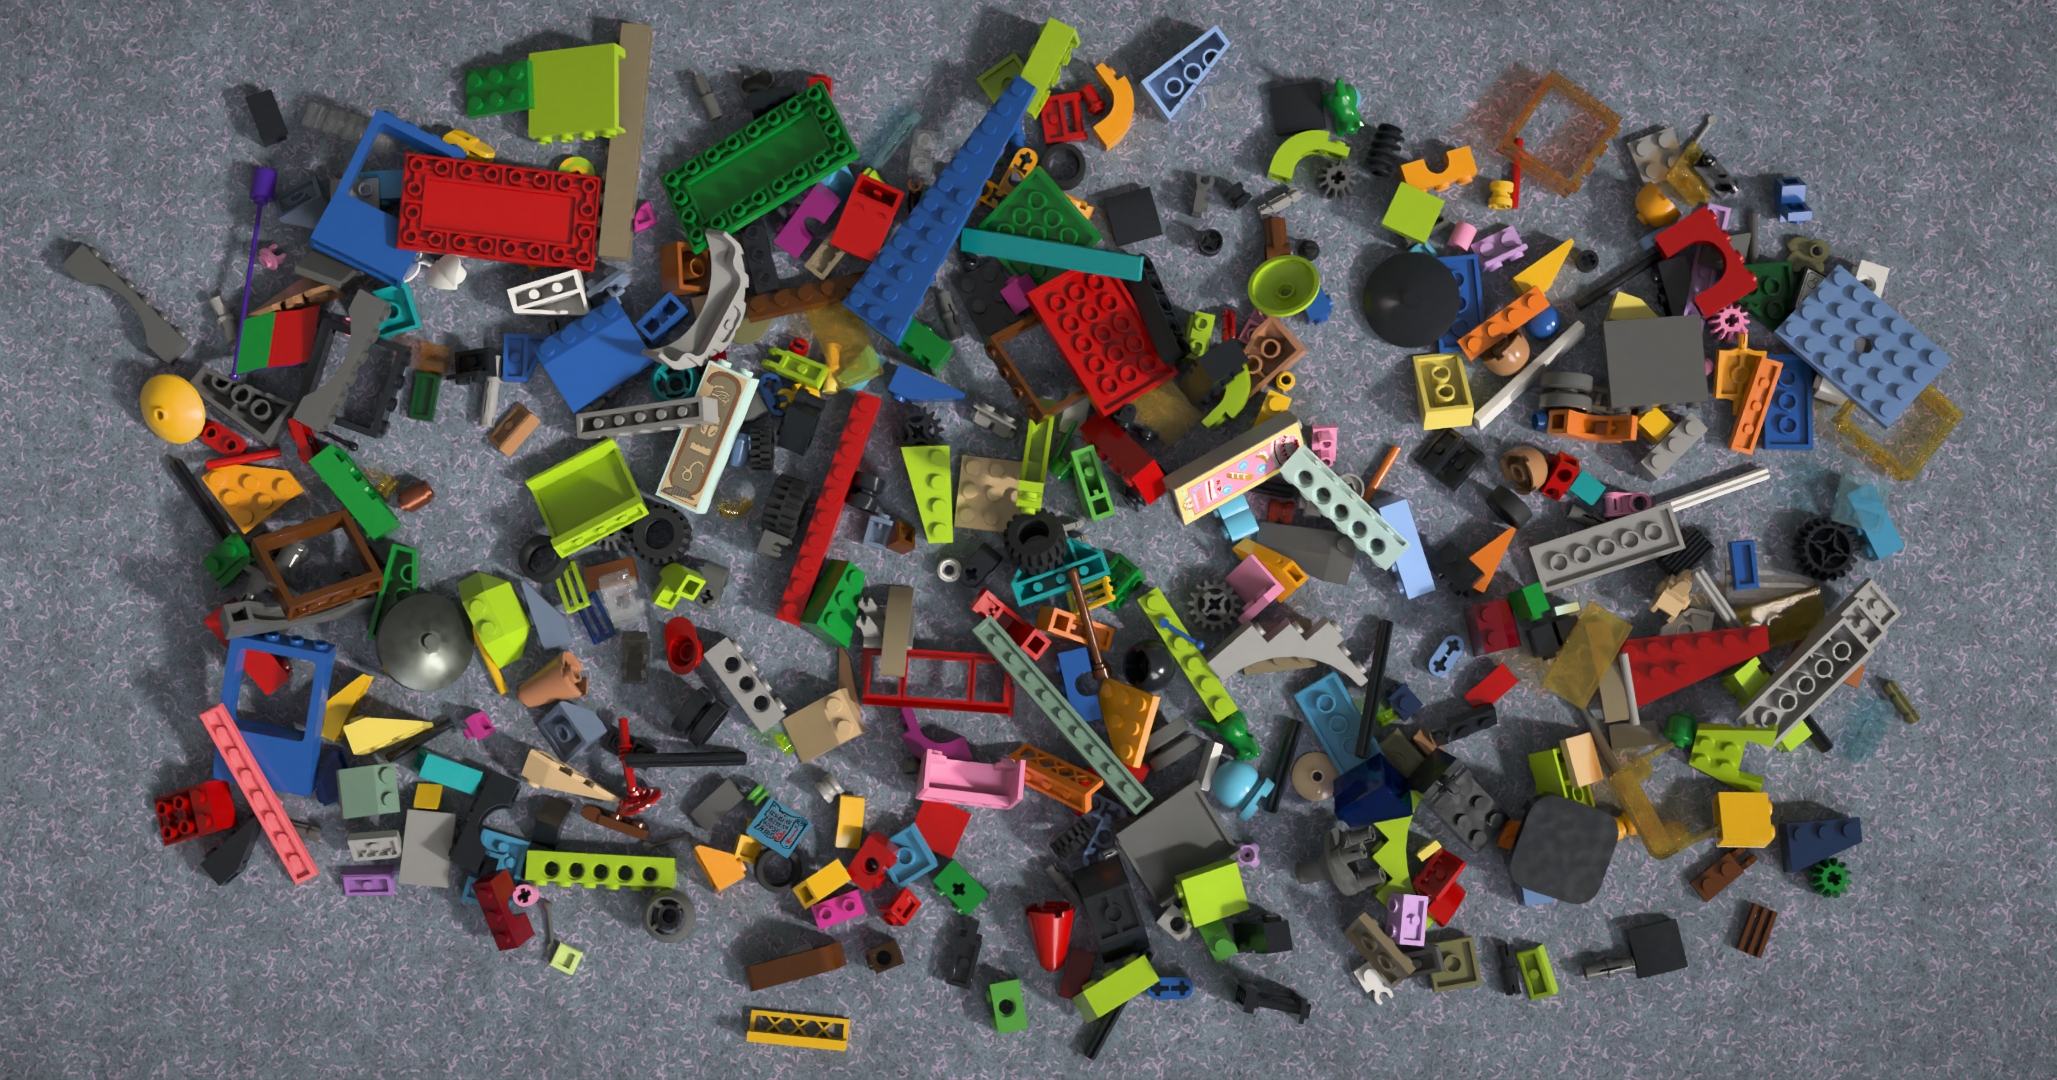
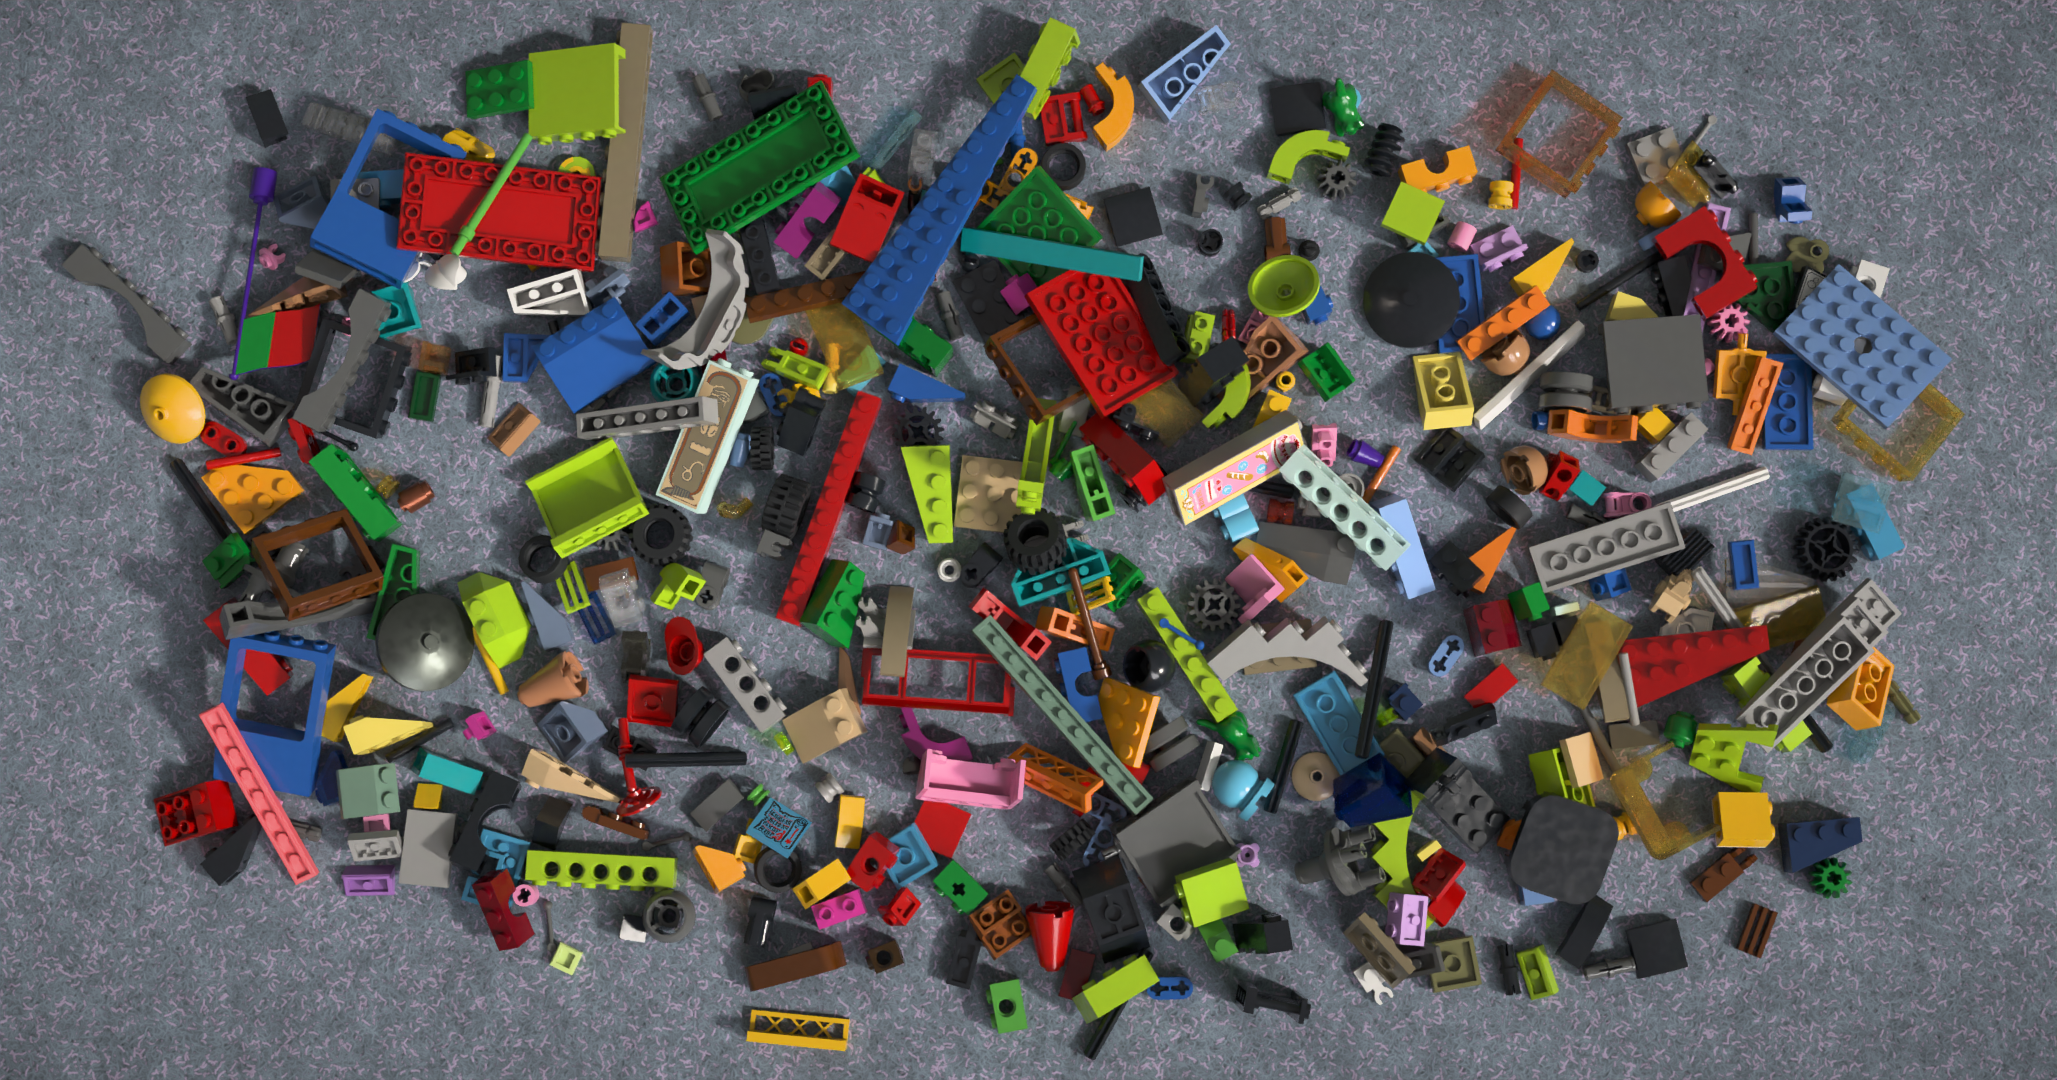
(377, 823): none -> bright pink plate
(467, 232): none -> bright green bar
(632, 928): none -> slope
(652, 700): none -> red tile
(760, 915): none -> black piece
(1000, 924): none -> dark orange slope
(1326, 372): none -> green bracket
(1363, 453): none -> dark purple cone
(1584, 932): none -> black slope
(1610, 584): none -> blue bracket
(1864, 693): none -> light orange slope

